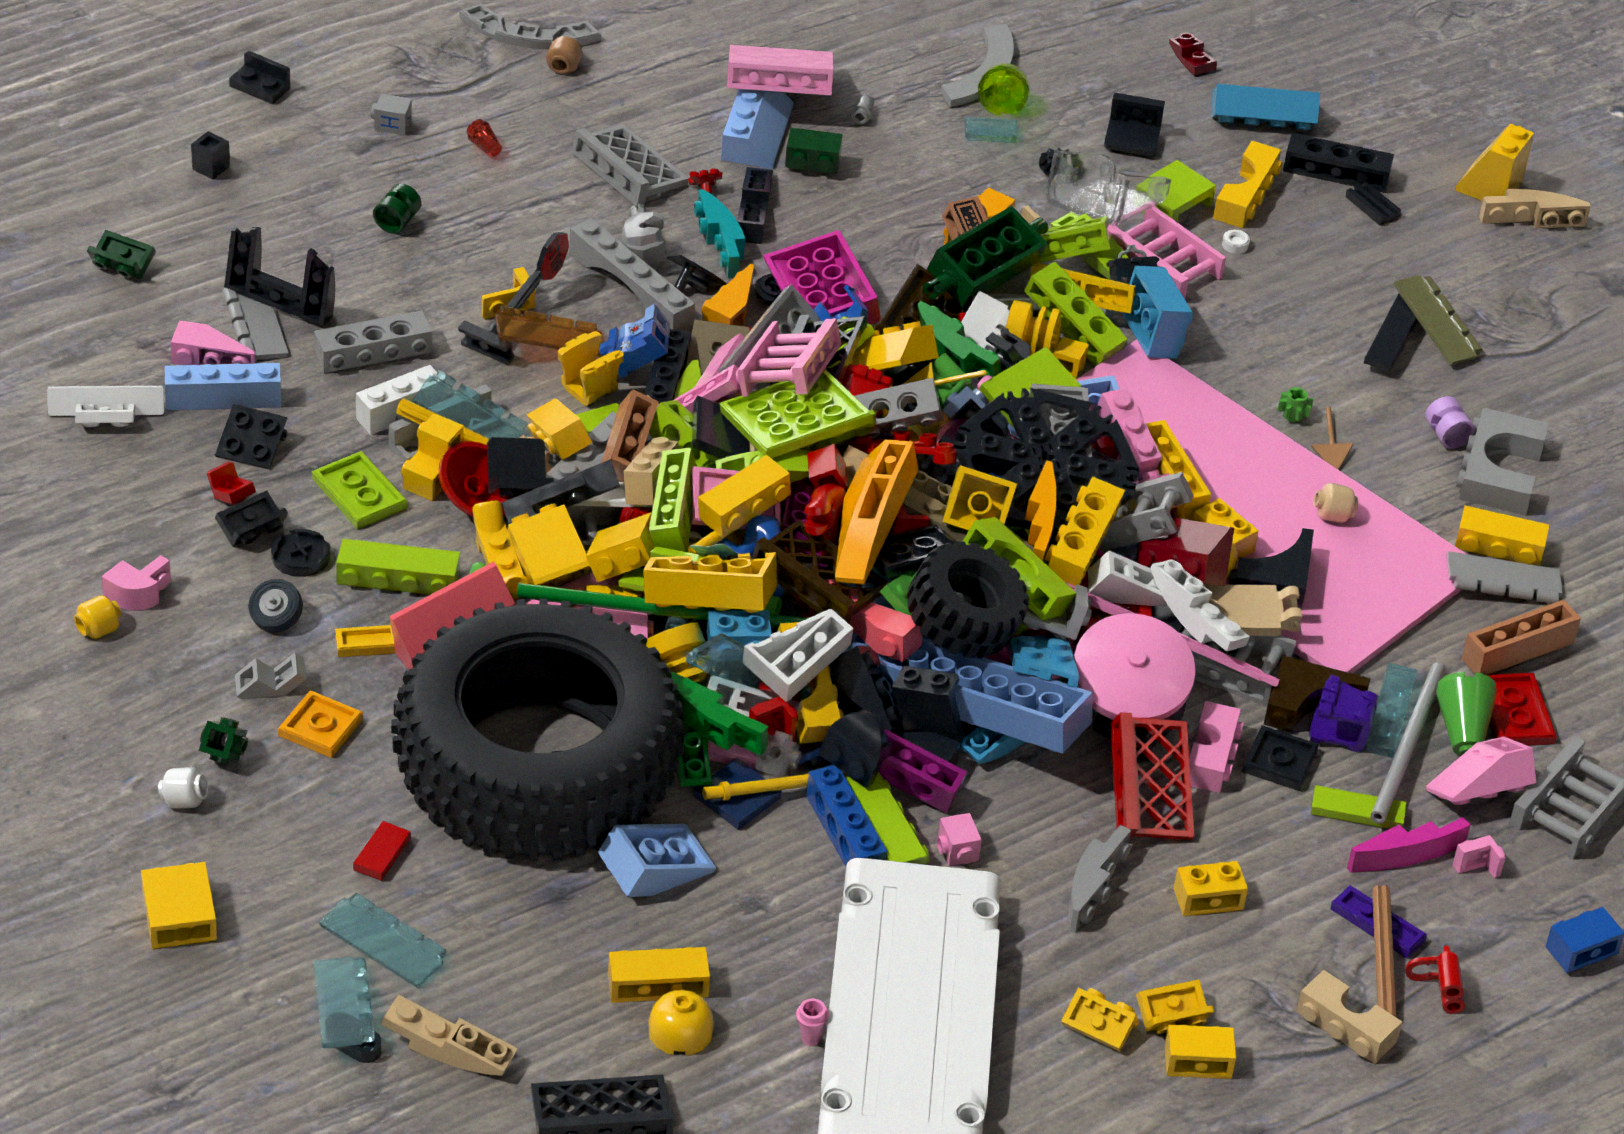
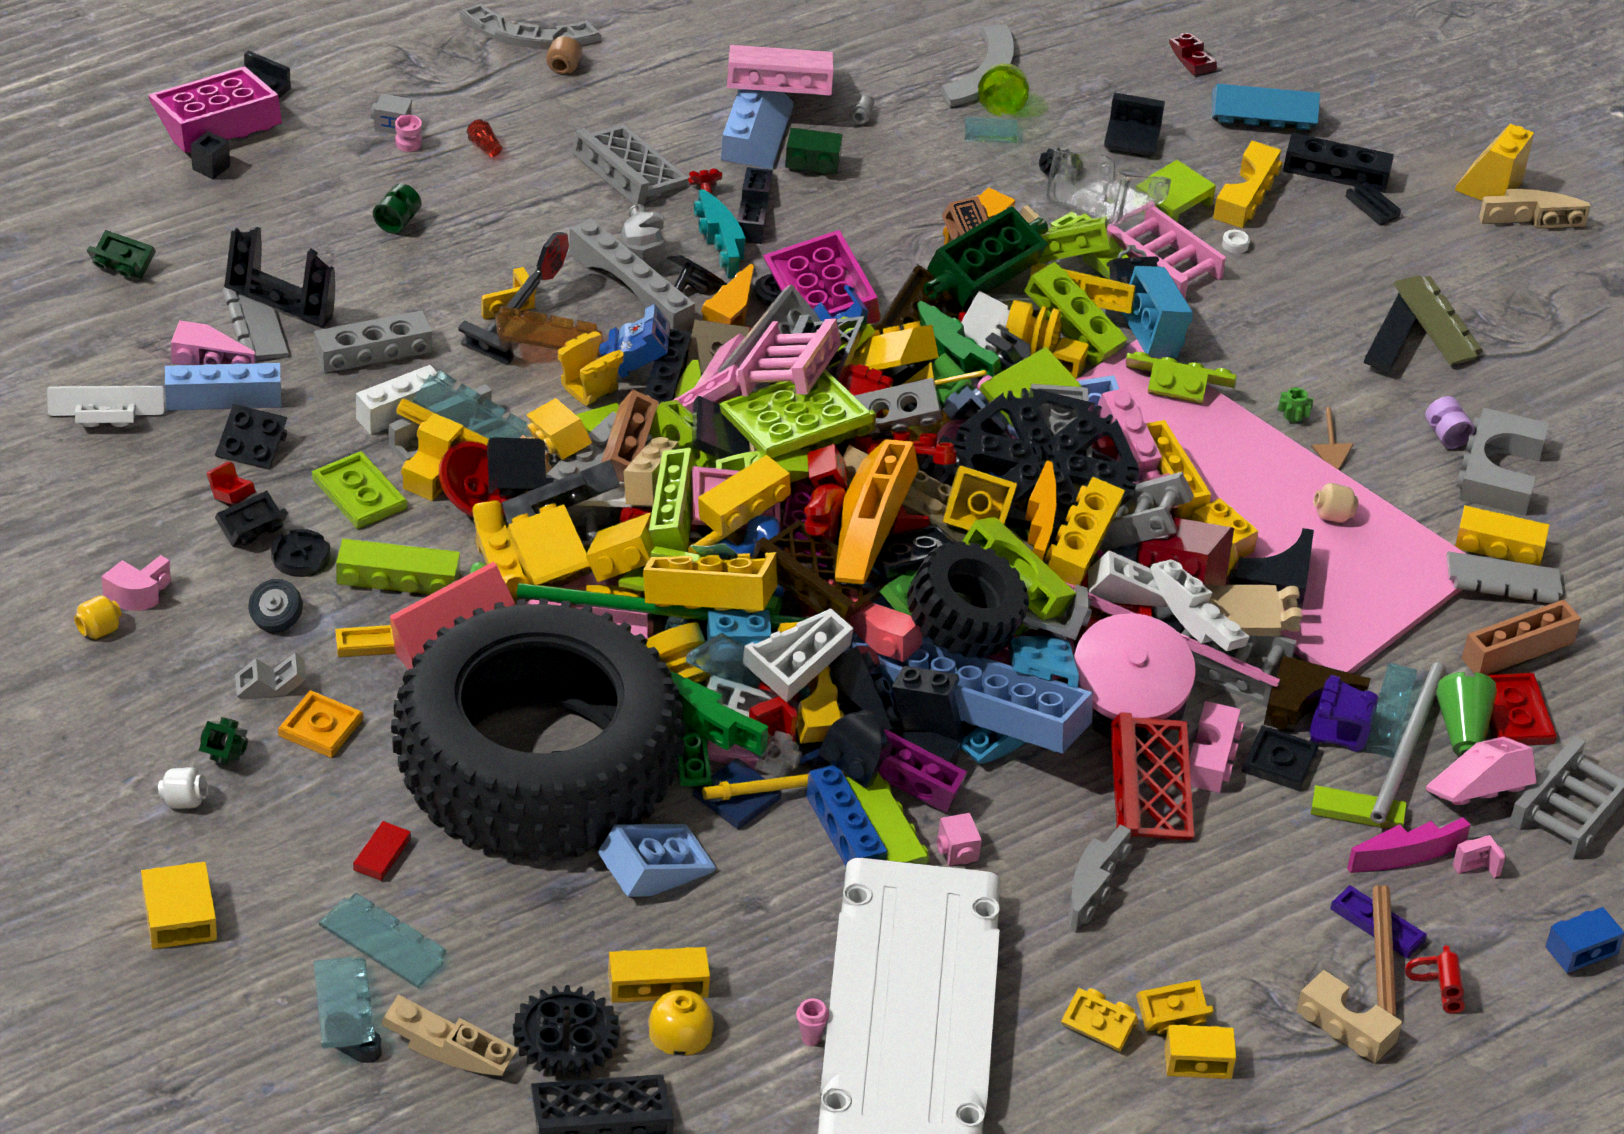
(223, 104): none -> dark pink slope
(408, 133): none -> bright pink wheel
(540, 1031): none -> black gear
(1179, 379): none -> lime bracket
(1210, 888): yellow brick -> none

